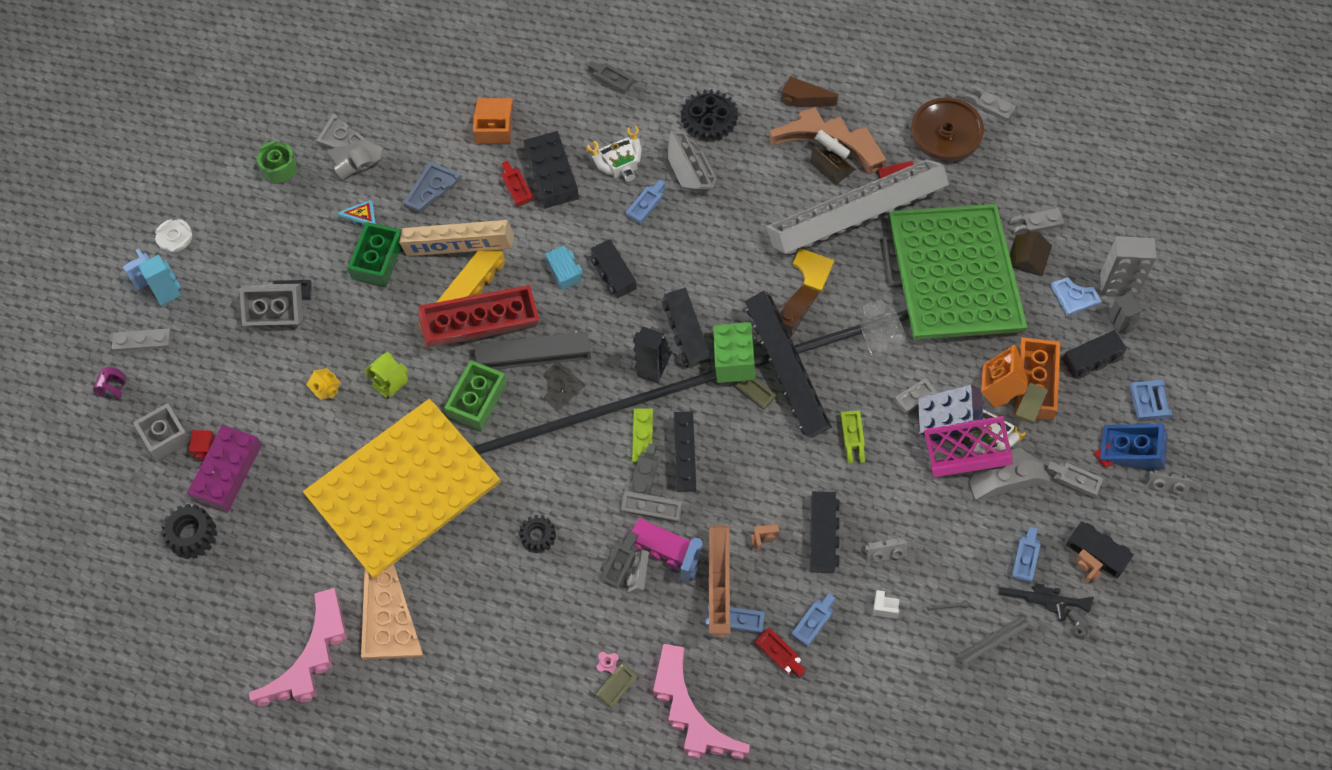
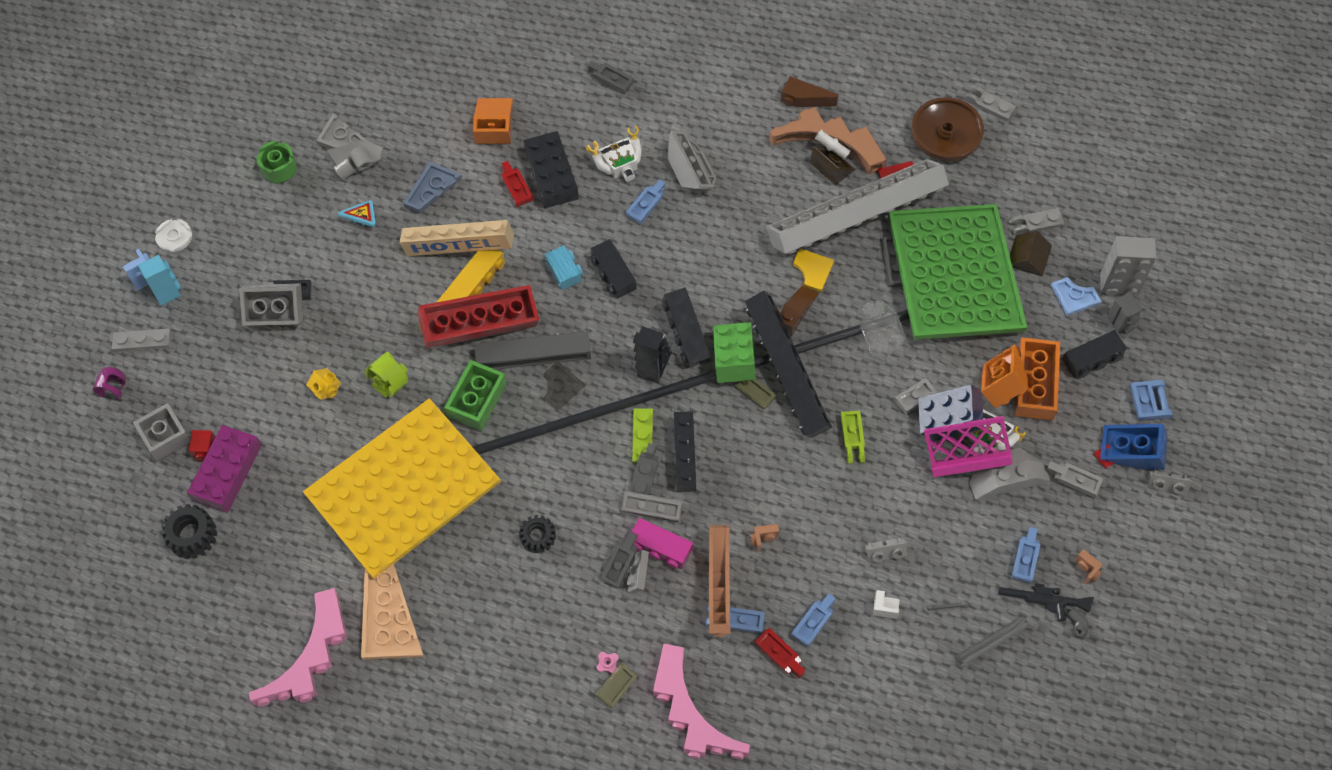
(375, 254): green brick -> none
(692, 557): medium blue plate -> none
(721, 115): black gear -> none
(823, 532): black brick -> none
(1031, 403): olive tile -> none
(1101, 547): black brick -> none

